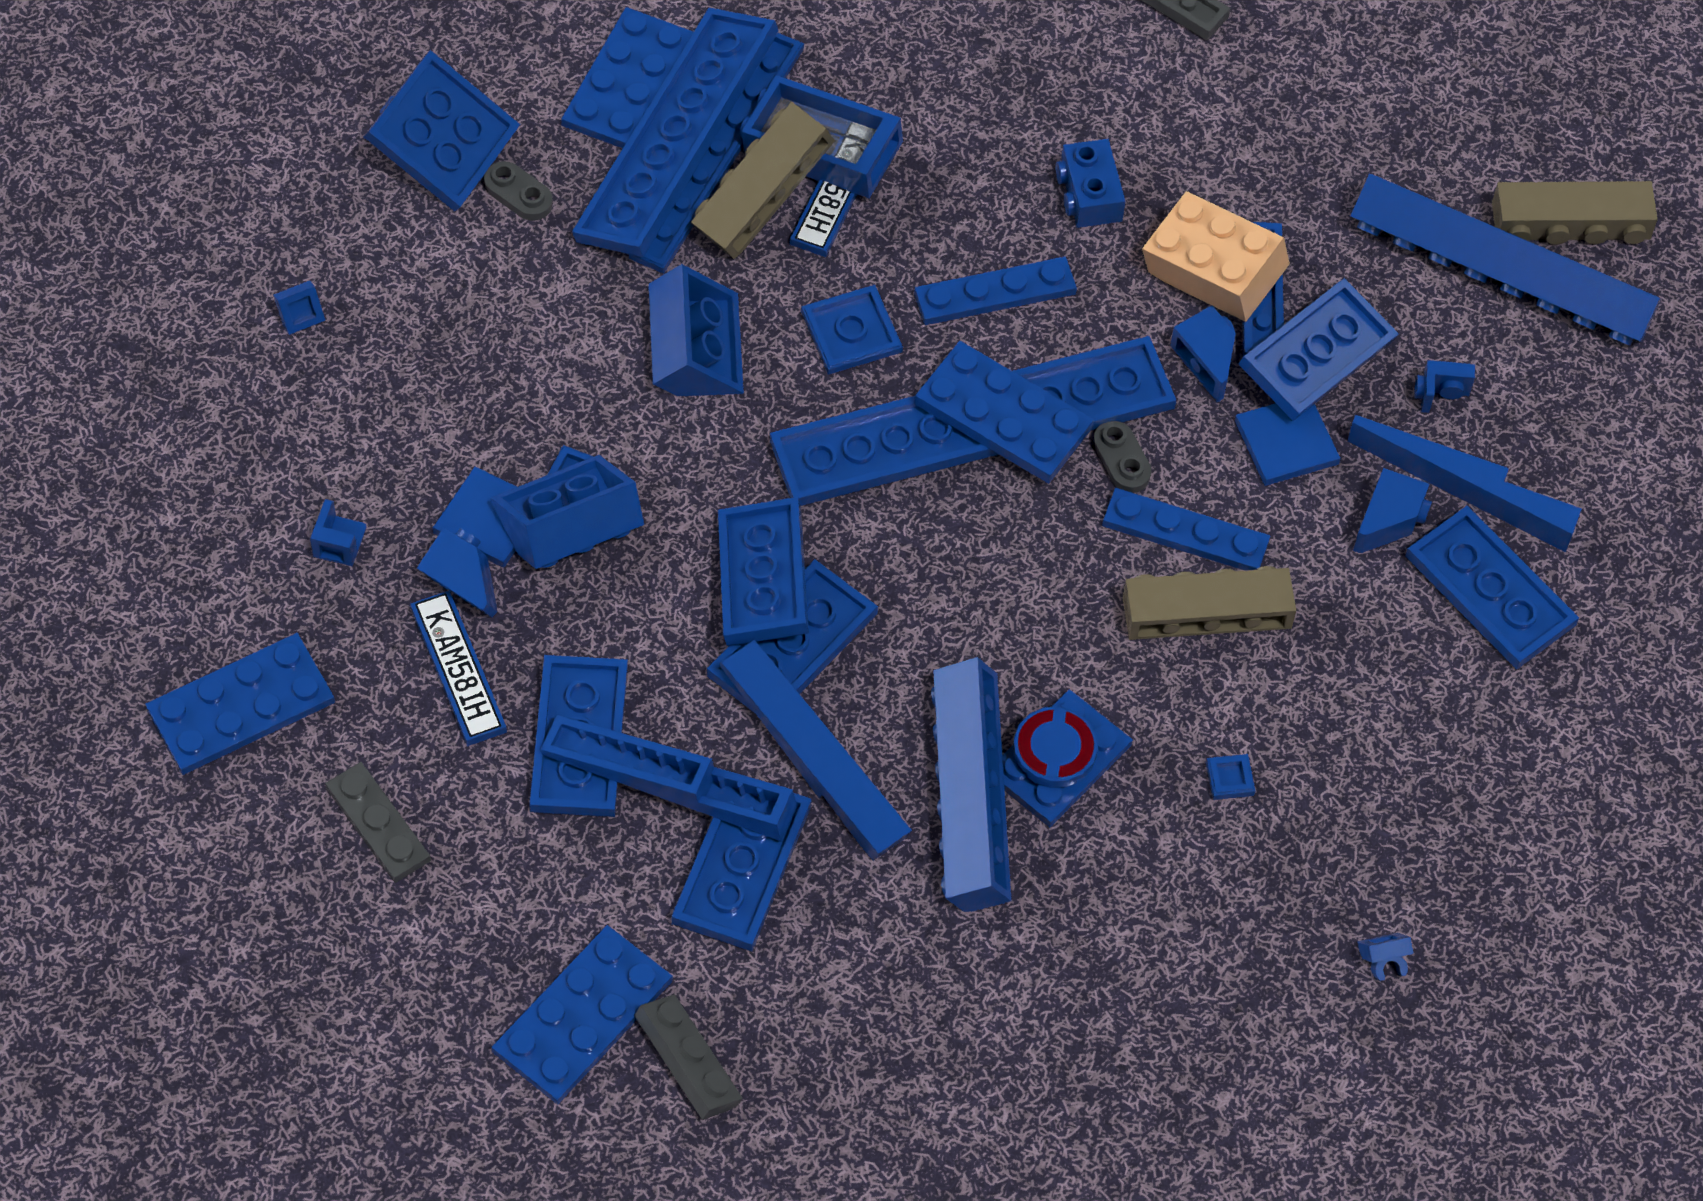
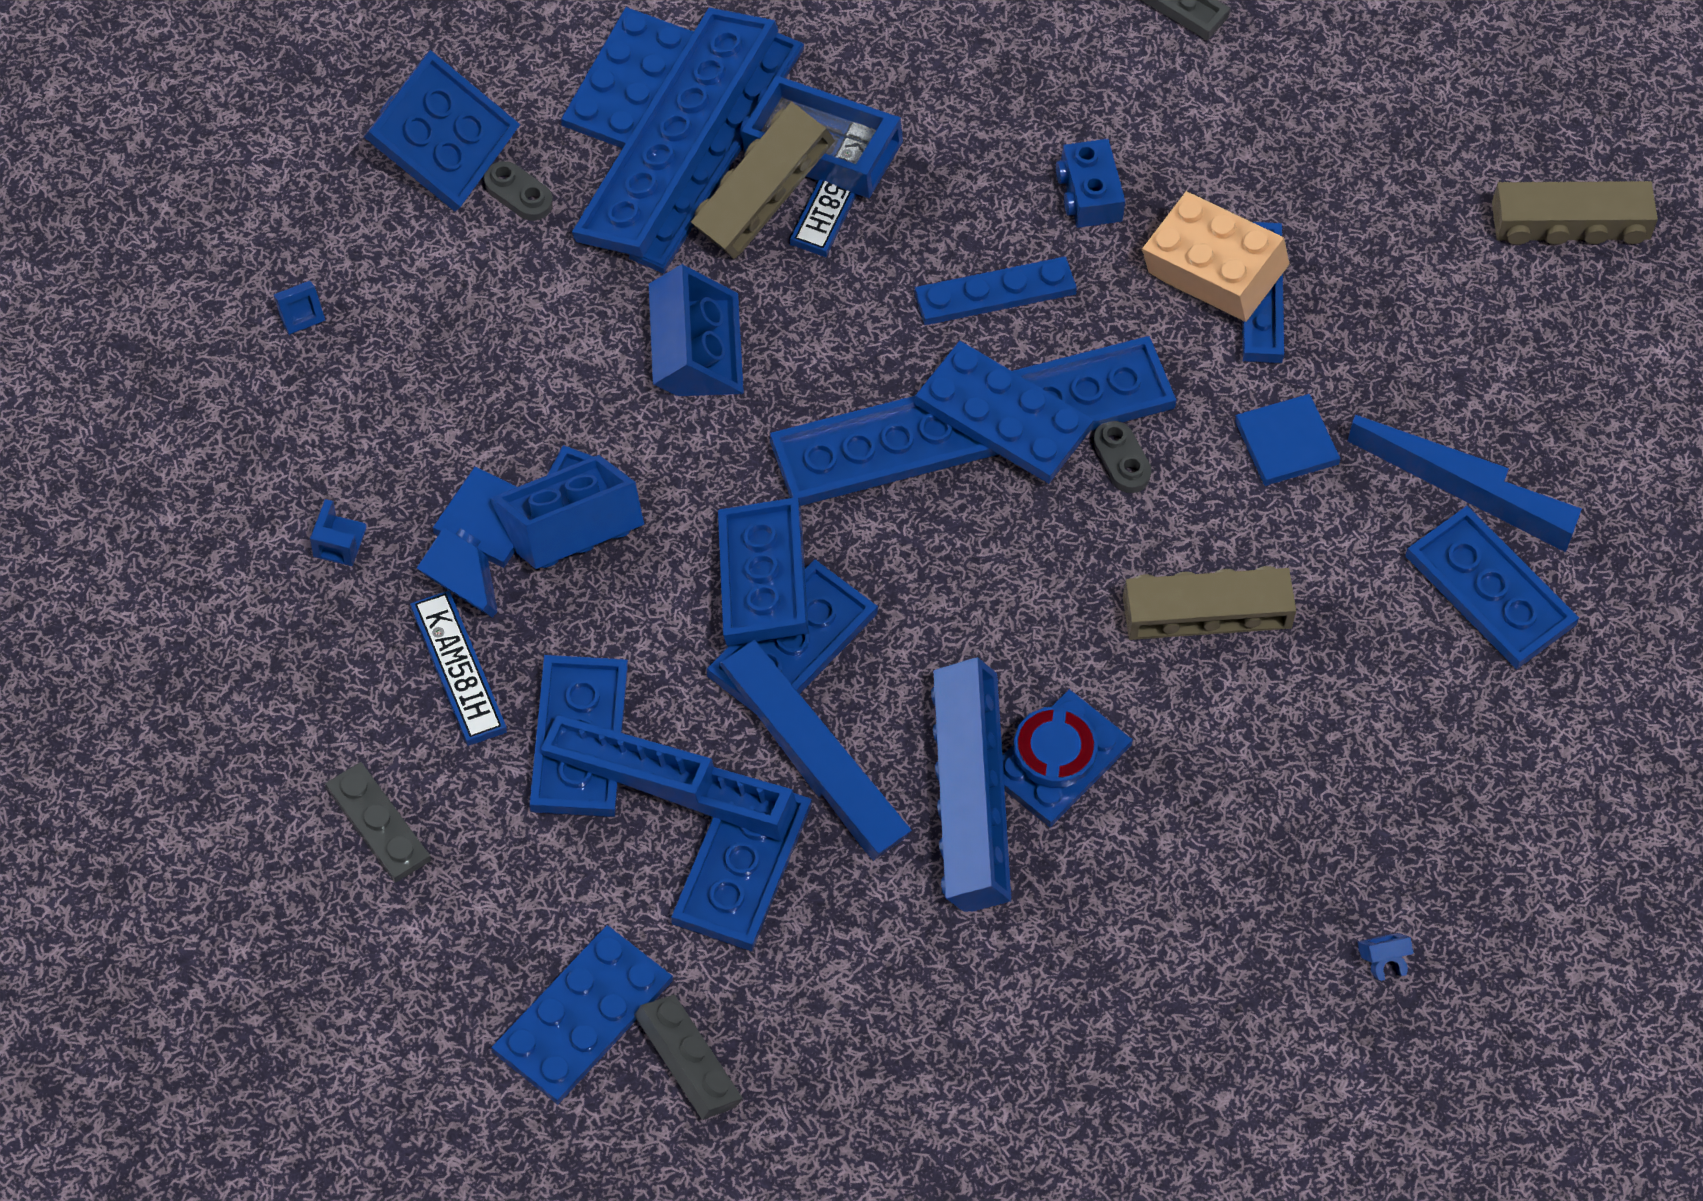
(240, 703): blue plate -> none
(851, 329): blue tile -> none
(1185, 530): blue plate -> none
(1206, 348): blue slope -> none
(1230, 777): blue tile -> none
(1318, 349): blue plate -> none
(1393, 510): blue slope -> none
(1442, 377): blue bracket -> none
(1506, 258): blue brick -> none

